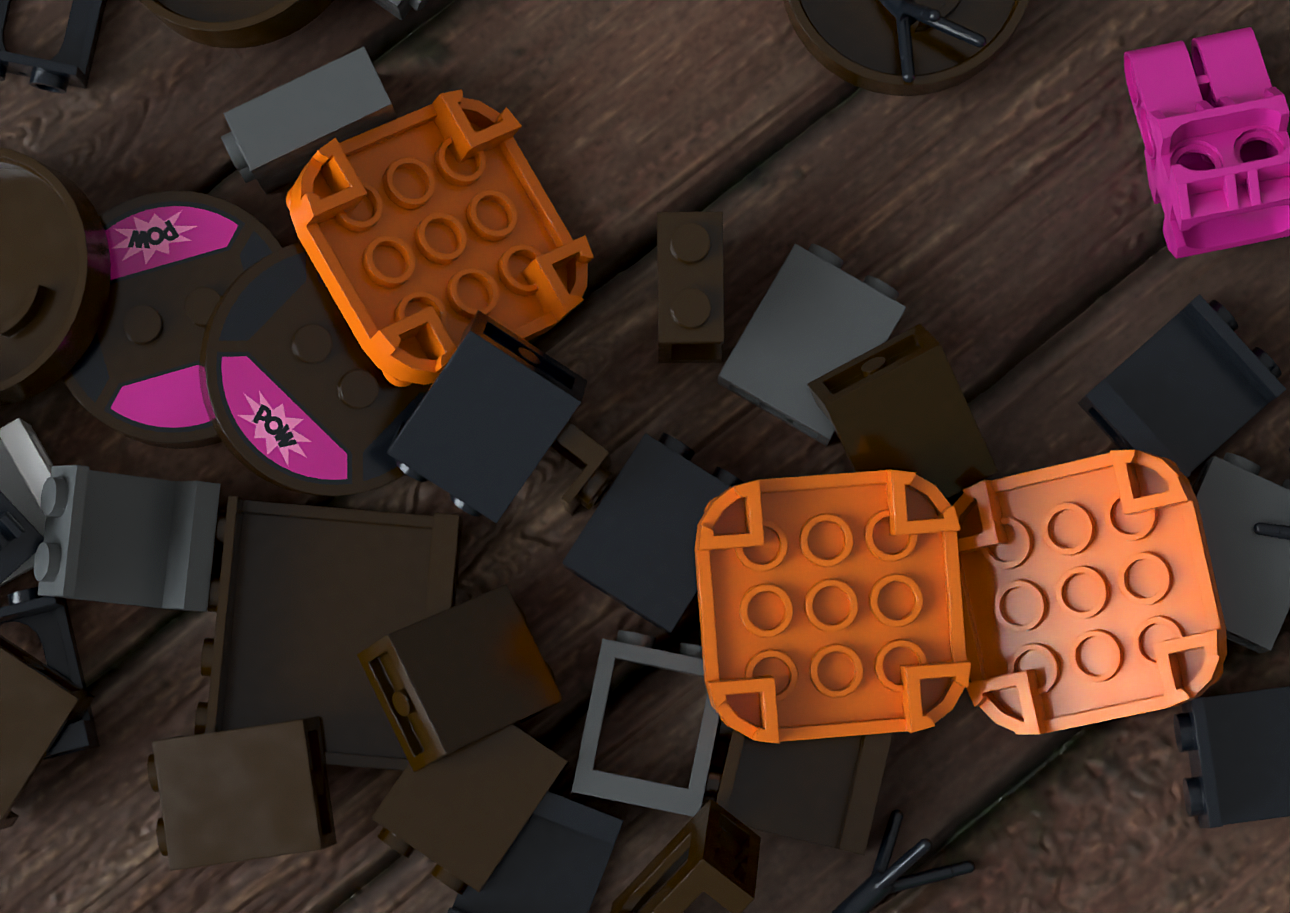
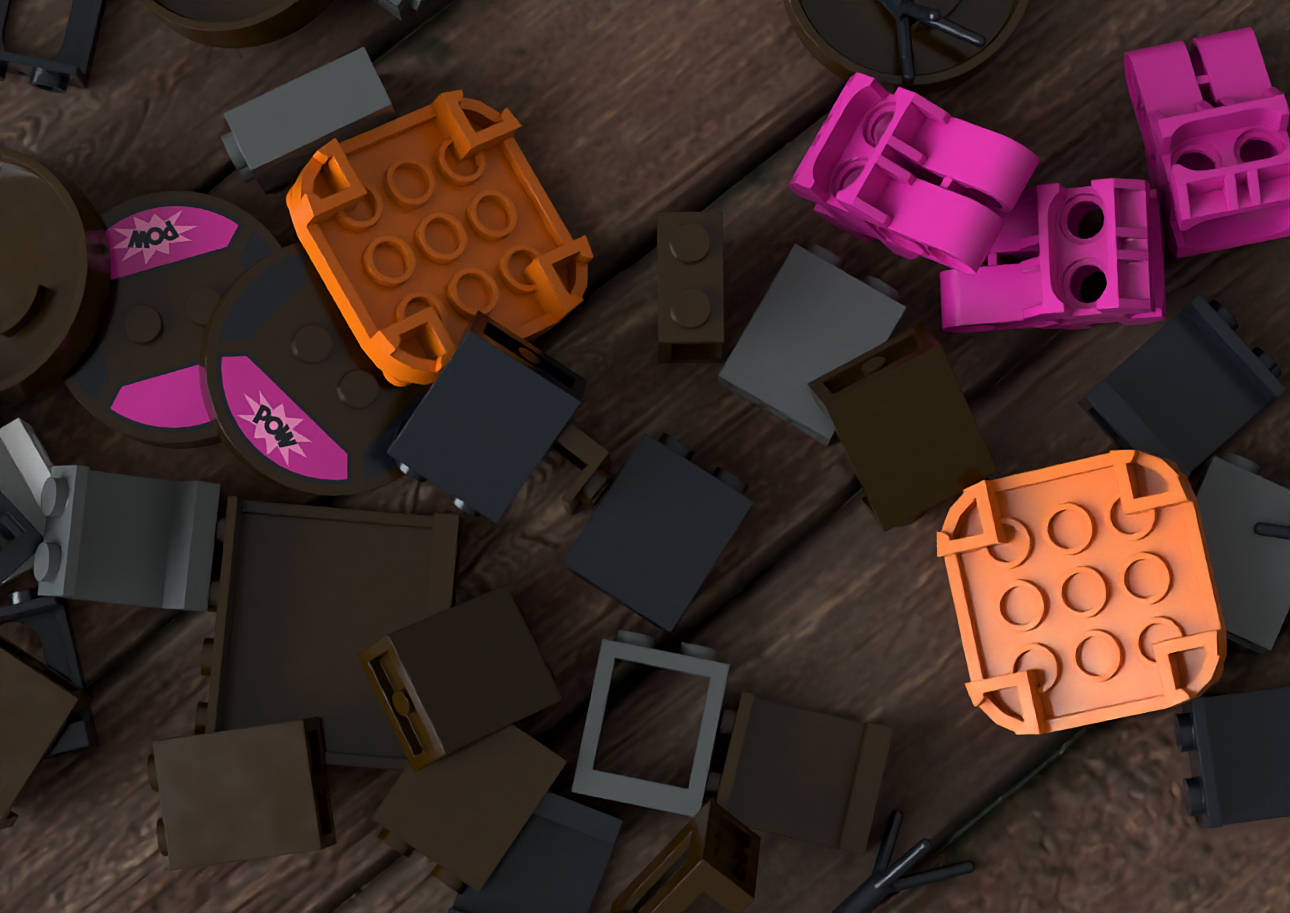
(831, 605): orange plate -> none
(912, 175): none -> dark pink connector
(1048, 284): none -> dark pink connector

